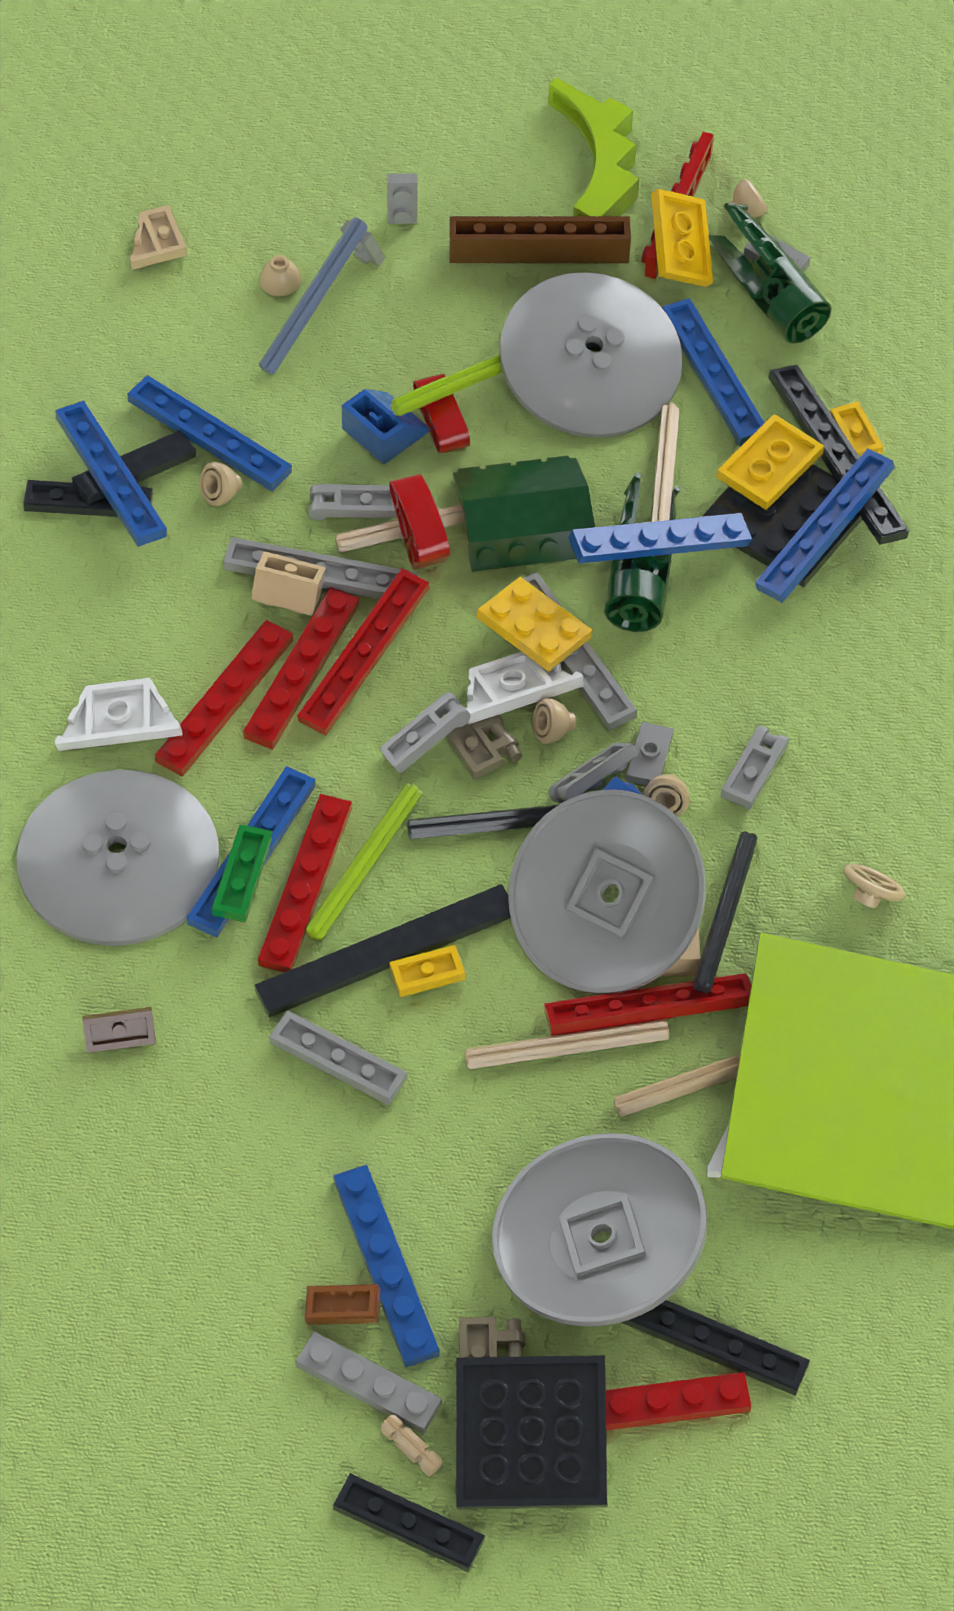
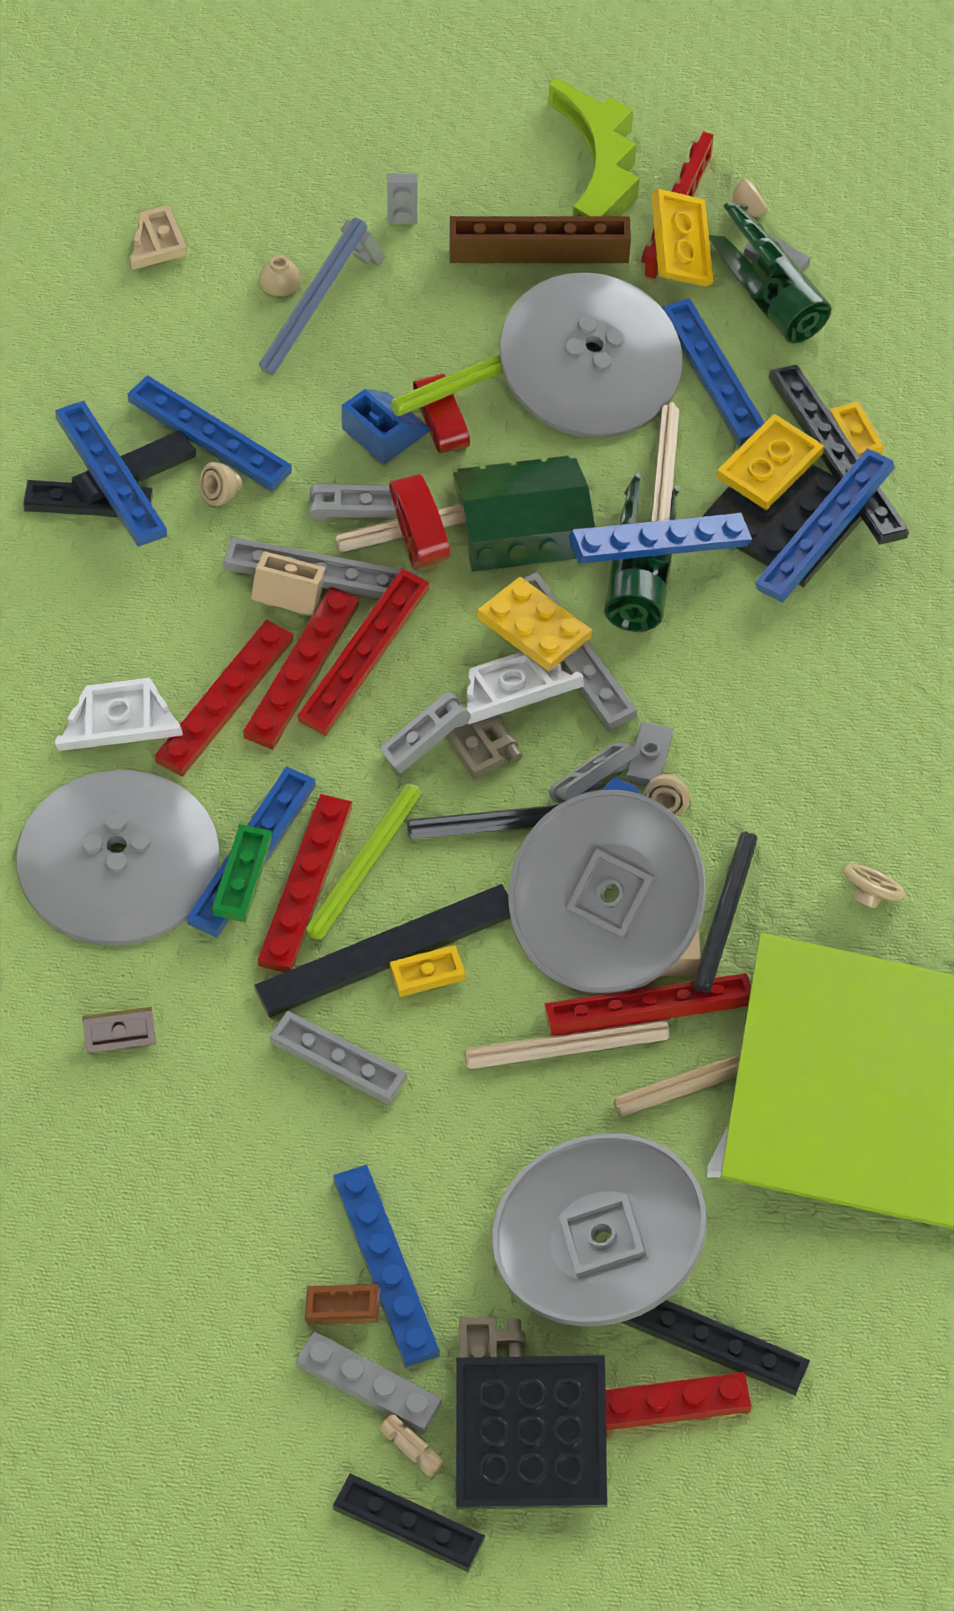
(552, 721): tan brick -> none
(754, 767): light grey plate -> none

